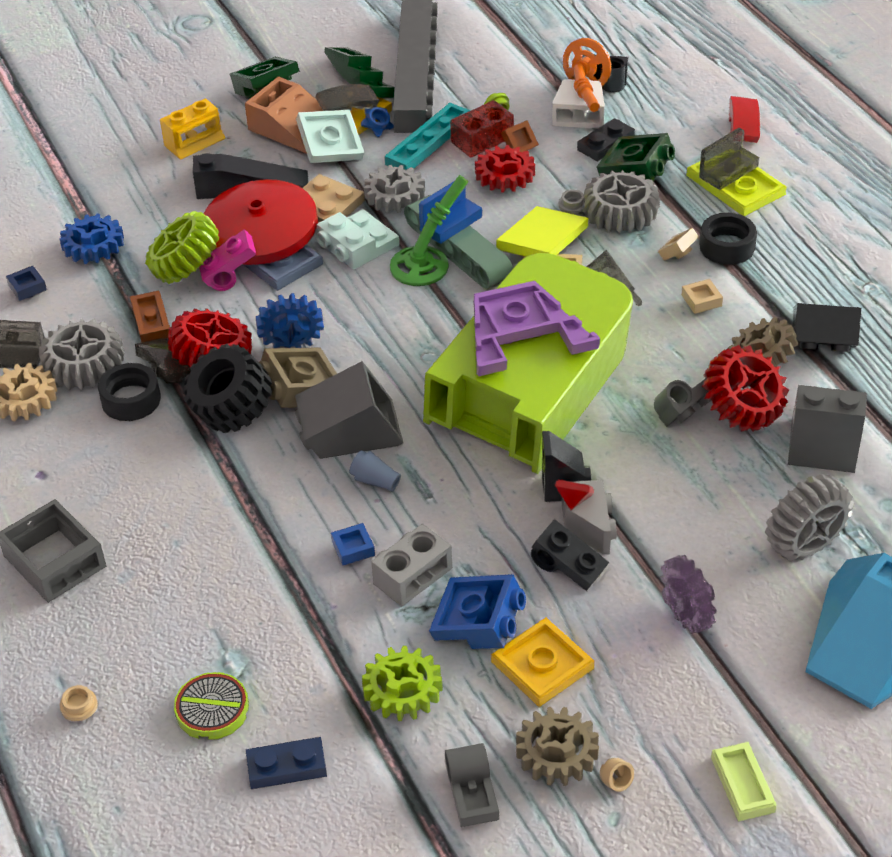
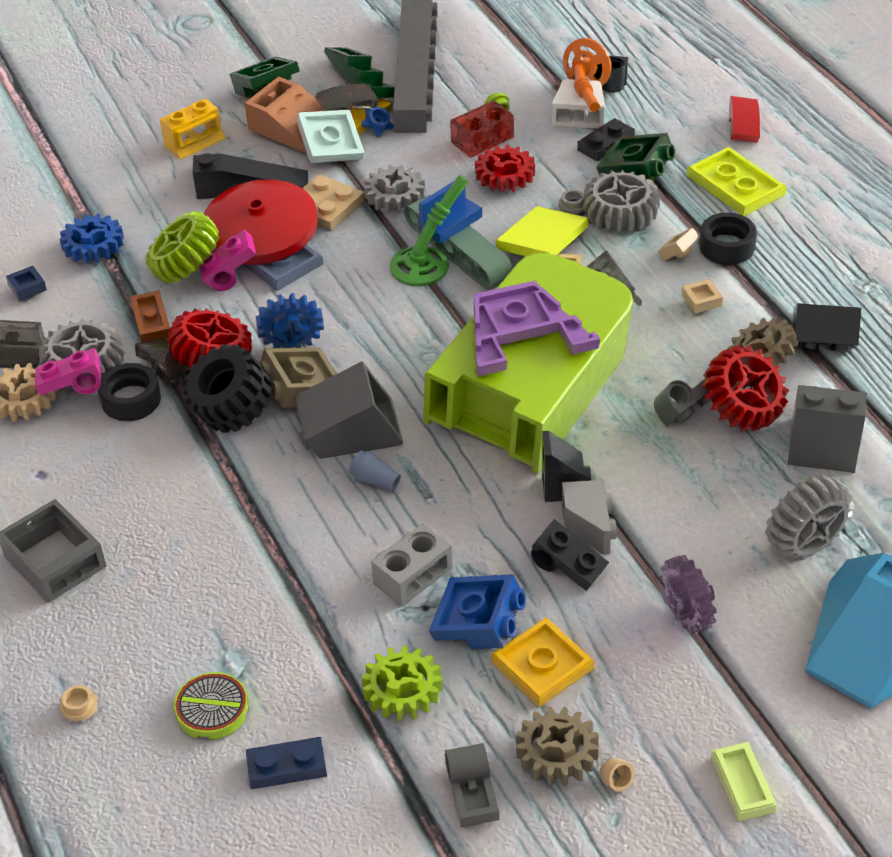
(69, 371): none -> dark pink plate
(353, 544): blue plate -> none
(355, 237): light aqua plate -> none
(425, 139): teal plate -> none
(520, 136): dark orange plate -> none
(573, 492): red slope -> none
(726, 160): clear smoke panel -> none

